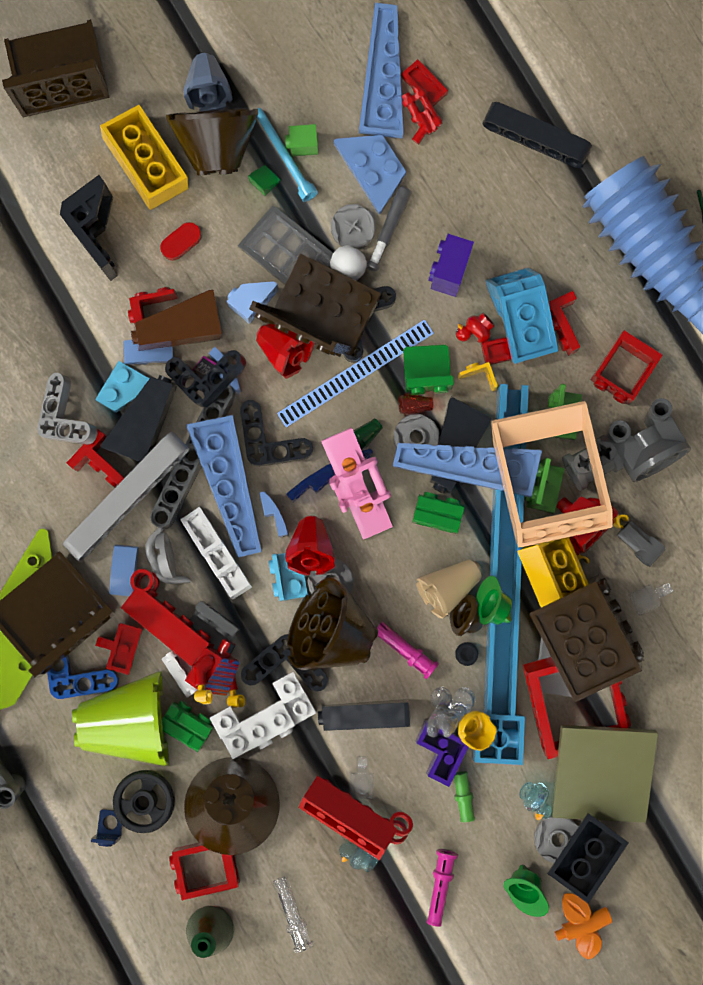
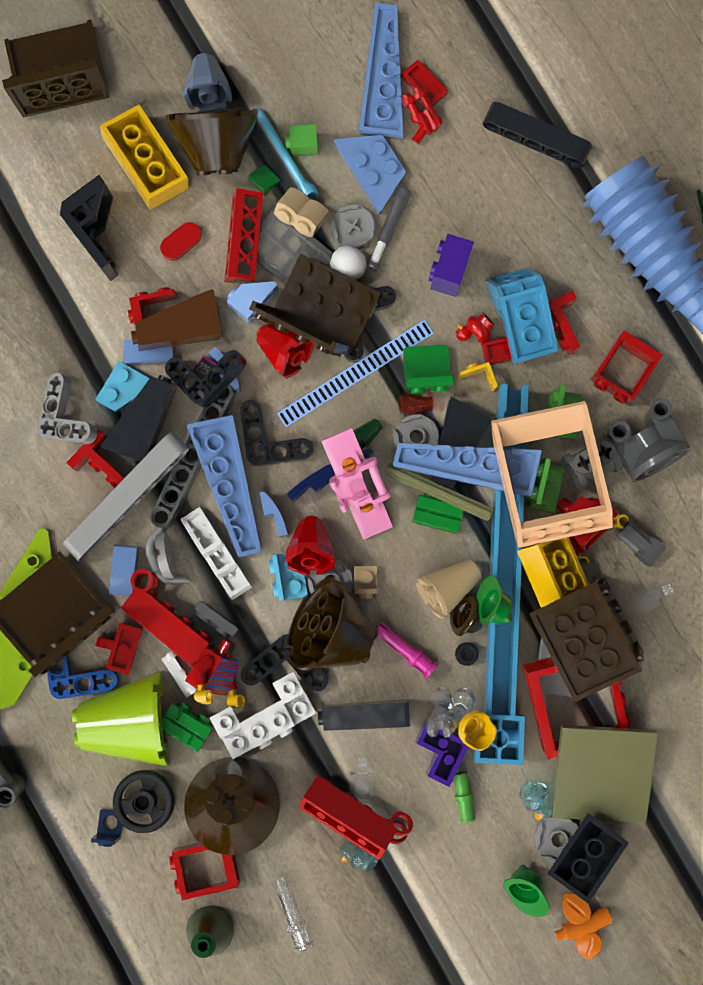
(235, 239): none -> red fence
(301, 212): none -> tan brick
(365, 581): none -> tan bracket
(439, 492): none -> olive axle
(445, 875): dark pink pin -> none

